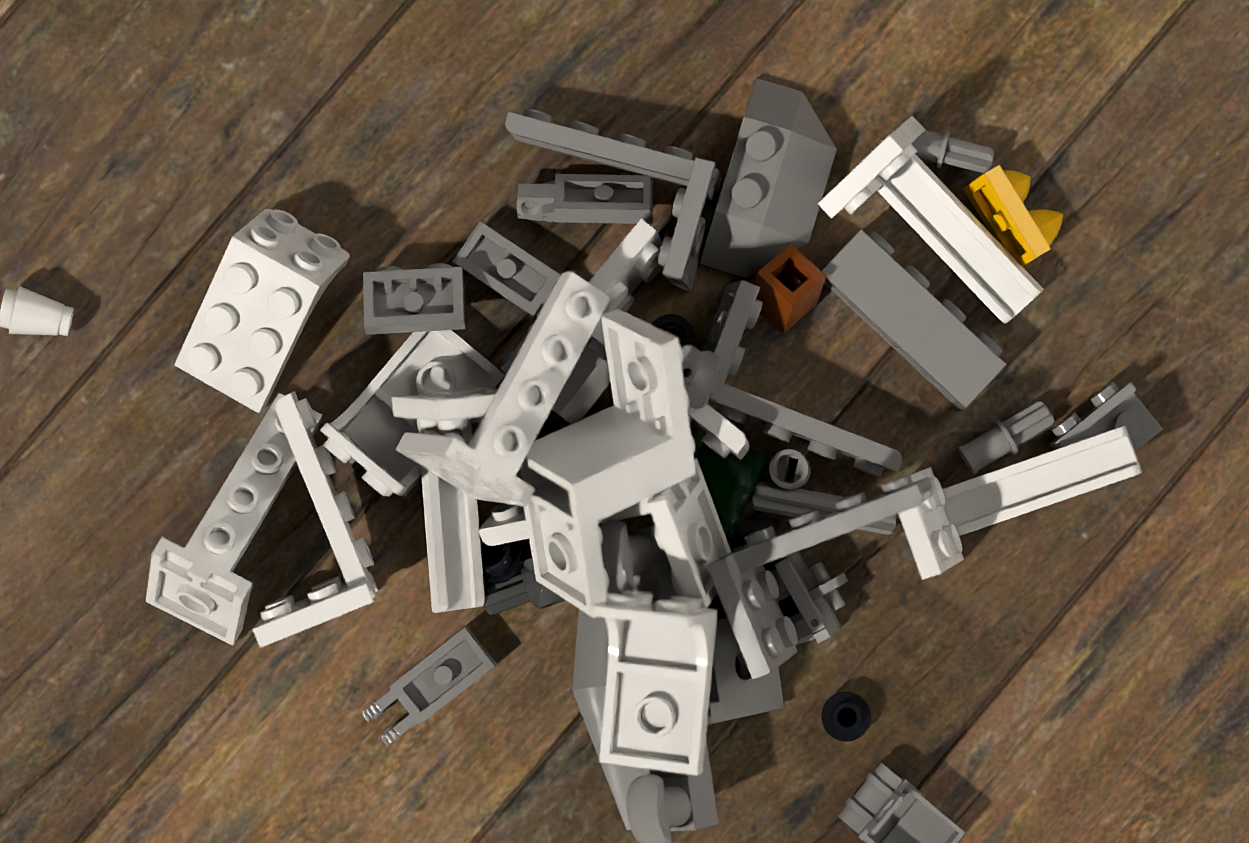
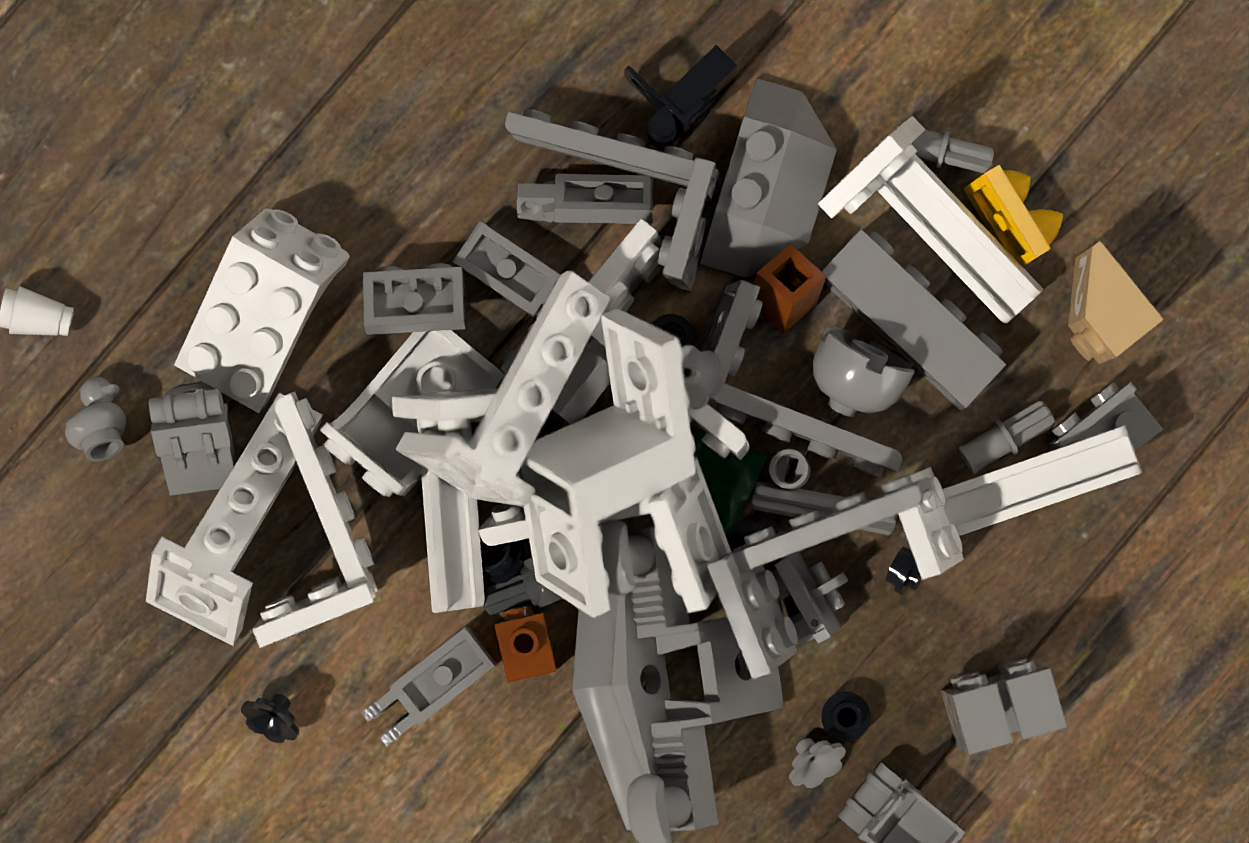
(99, 425): none -> light grey animal
(192, 438): none -> light grey piece
(271, 718): none -> black plant
(525, 644): none -> dark orange brick
(657, 681): white bracket -> none
(688, 99): none -> black piece
(816, 762): none -> light grey plant
(859, 373): none -> light grey cylinder
(904, 572): none -> black plate
(990, 708): none -> light grey piece
(1106, 307): none -> tan slope

